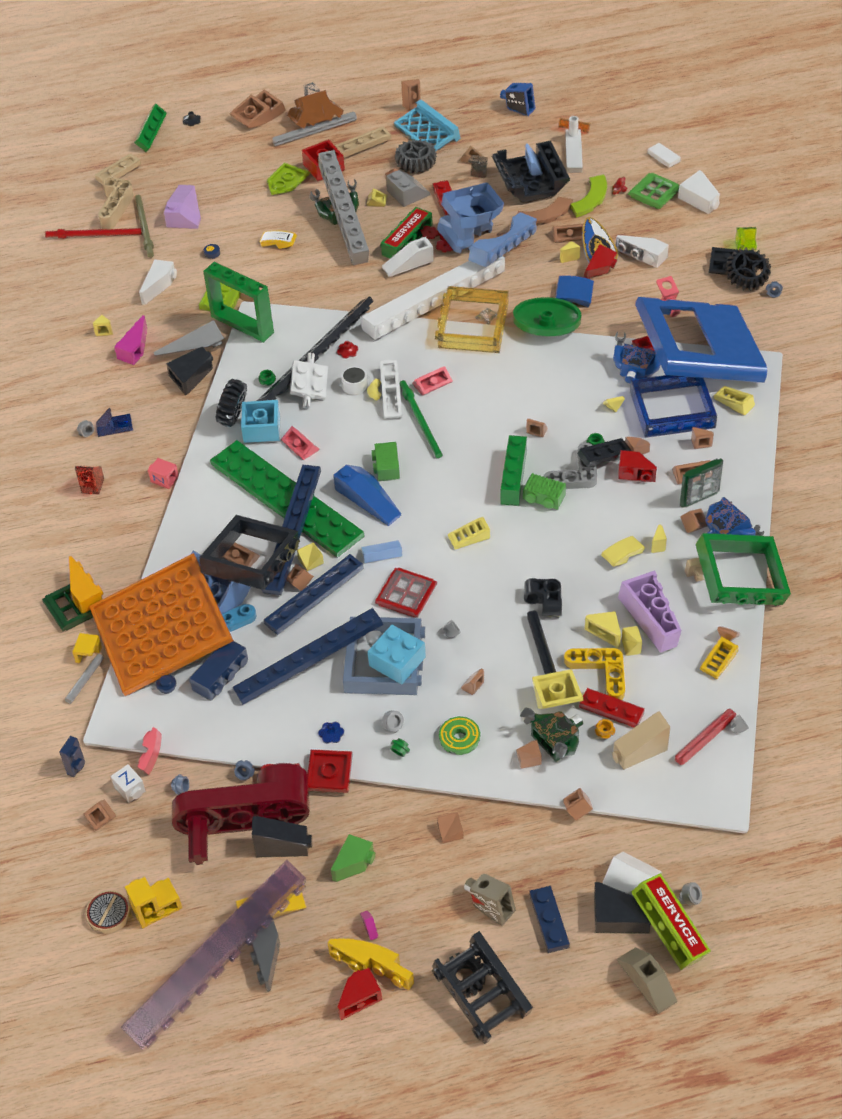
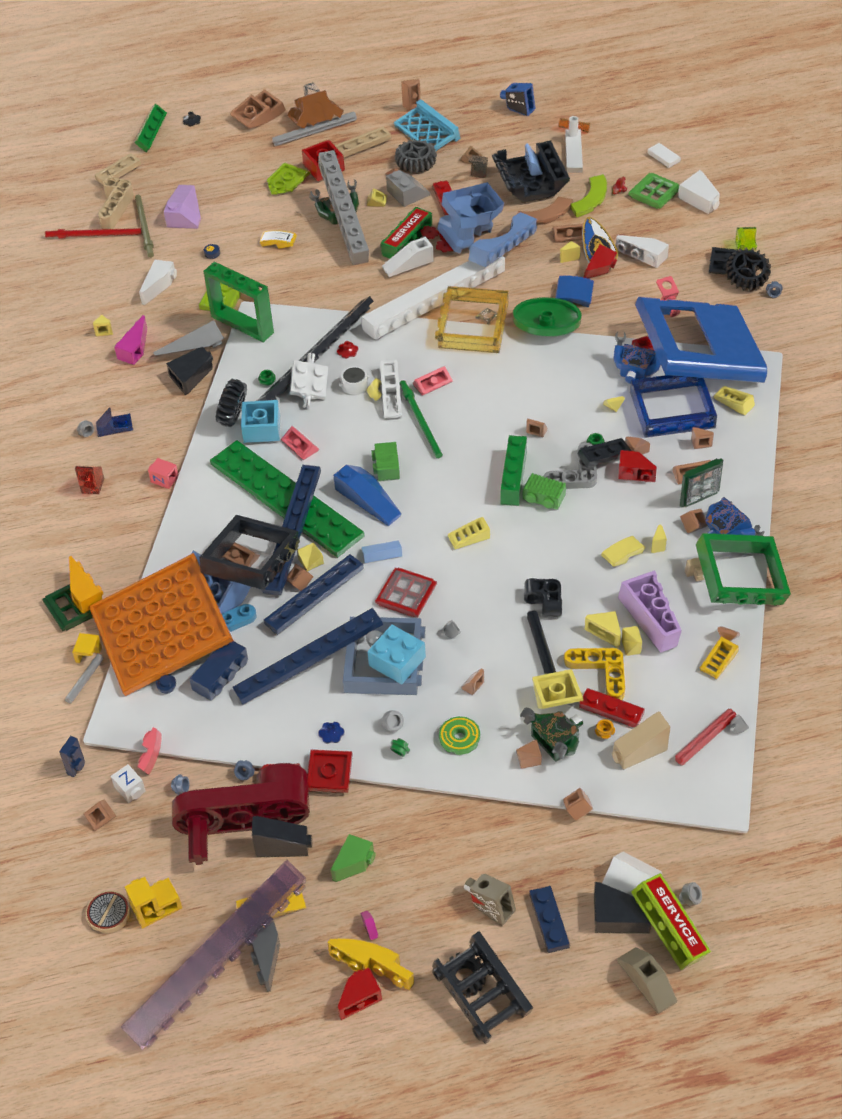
(450, 827): nougat slope -> none

